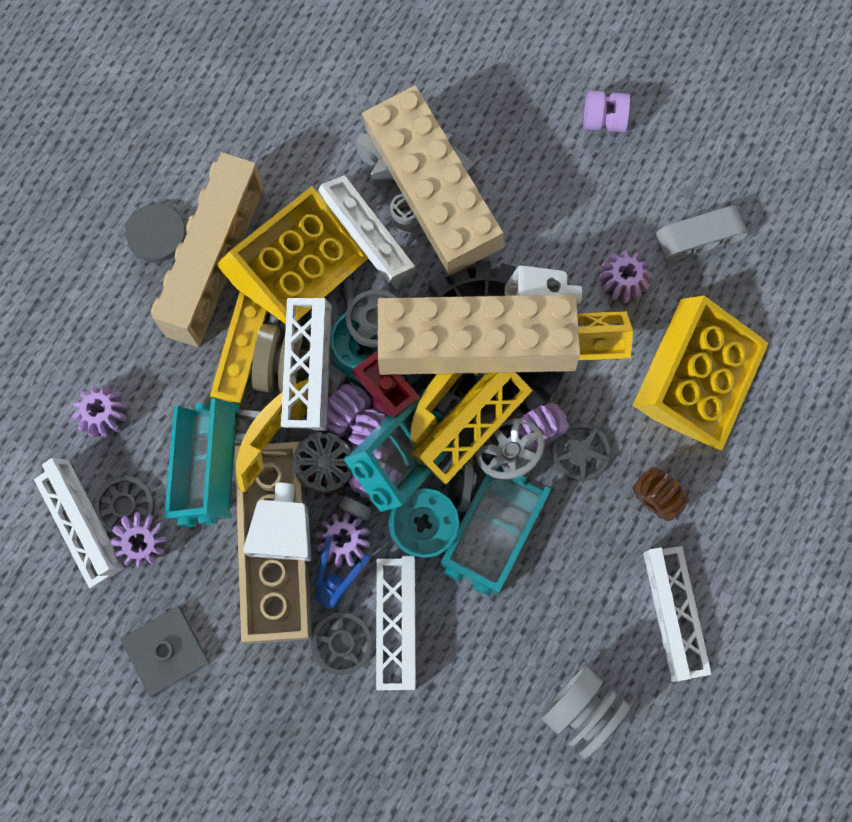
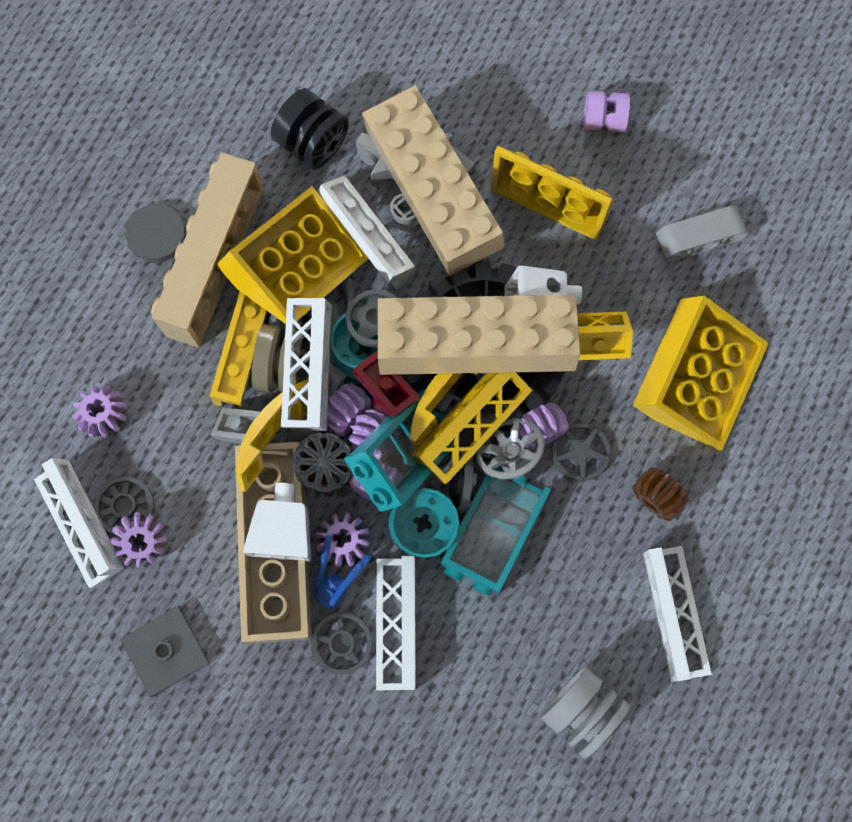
(201, 463): teal door -> none
(309, 128): none -> black wheel
(355, 509): light grey tile -> none
(550, 193): none -> yellow slope
(622, 265): lavender gear -> none

